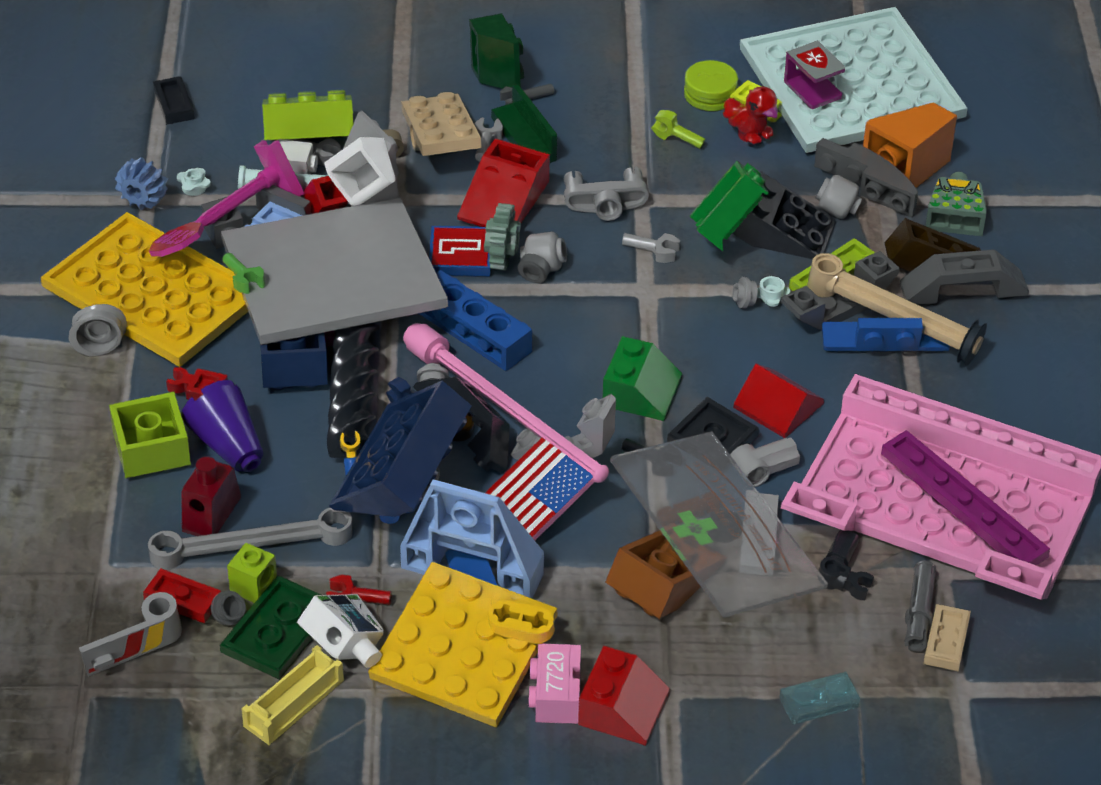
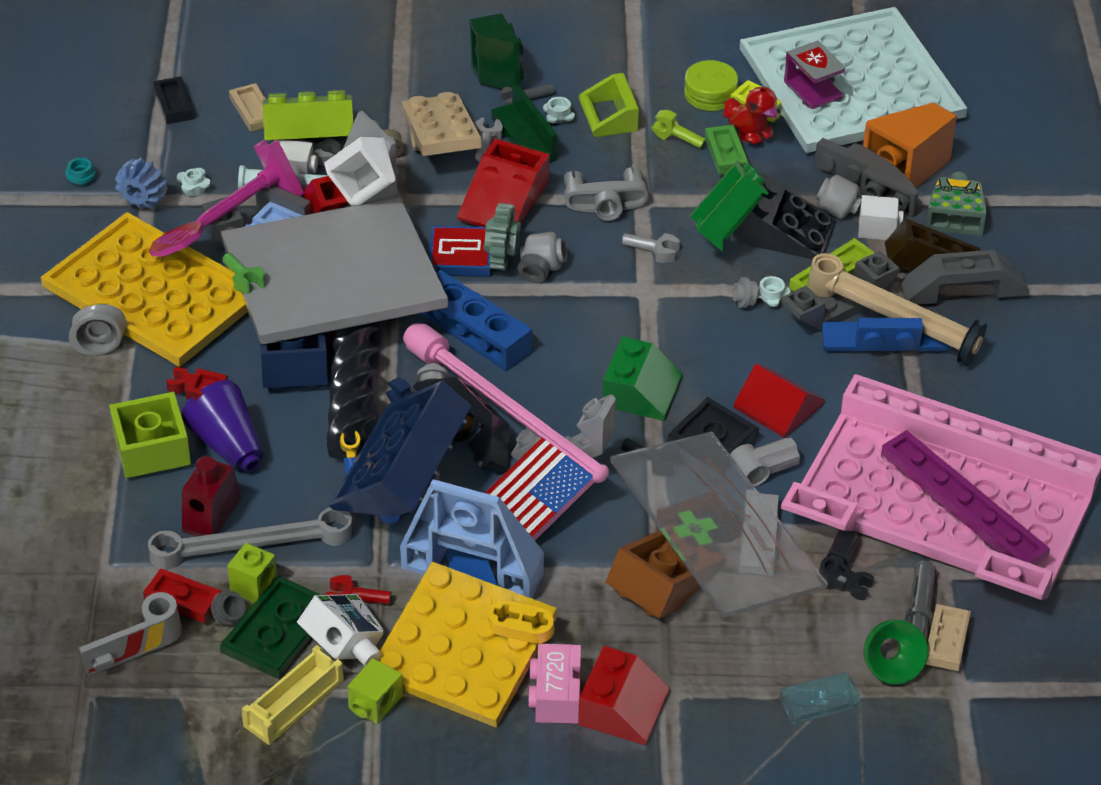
(80, 171): none -> teal plate
(248, 103): none -> tan tile
(375, 691): none -> lime brick
(558, 110): none -> light aqua plate
(616, 89): none -> lime tile
(724, 147): none -> bright green plate
(878, 217): none -> white brick
(910, 656): none -> green piece

